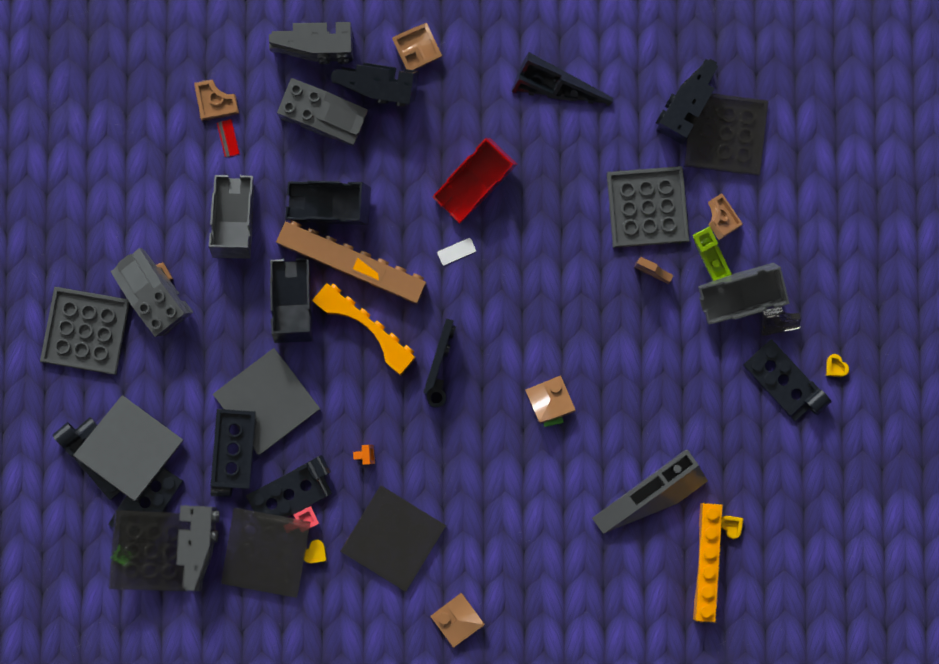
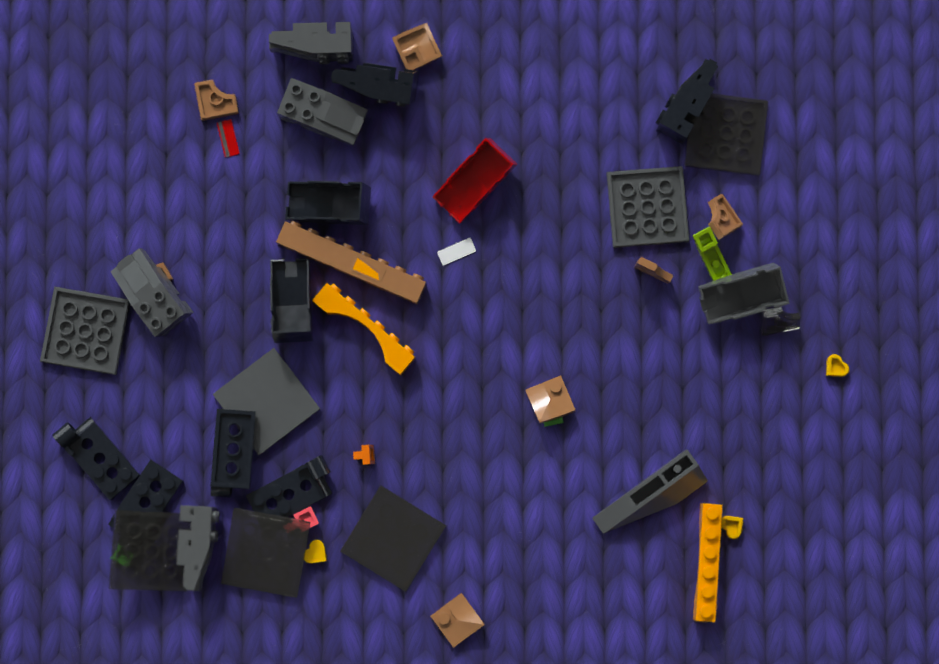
(128, 448): dark grey tile -> none
(231, 217): dark grey piece -> none
(433, 384): black hinge -> none
(543, 78): black wedge -> none
(811, 396): black hinge -> none

